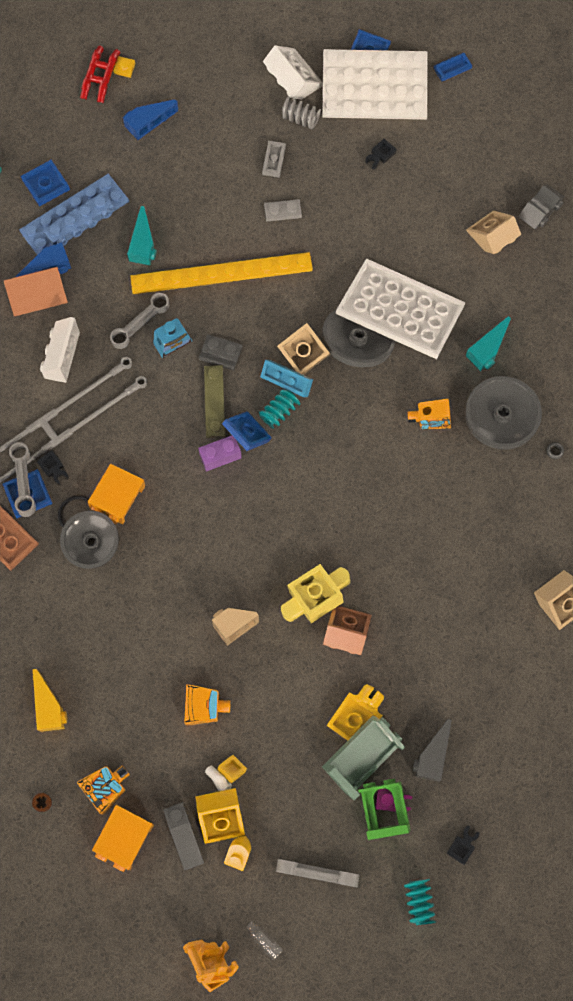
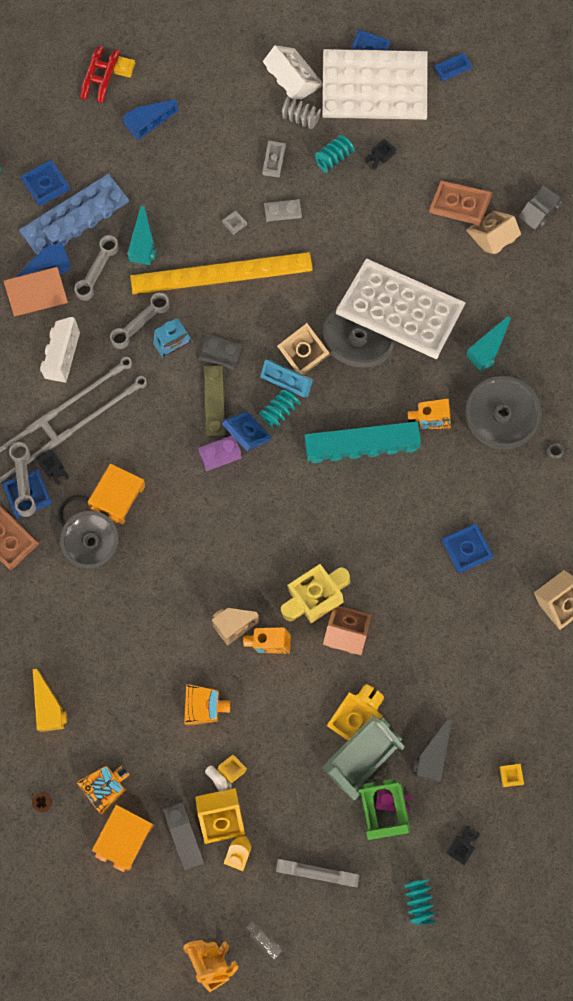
(96, 268): none -> light grey piece
(234, 222): none -> light grey tile
(276, 641): none -> light orange torso
(336, 149): none -> teal piece
(362, 441): none -> teal brick
(460, 202): none -> nougat tile
(467, 548): none -> blue plate
(511, 775): none -> yellow plate

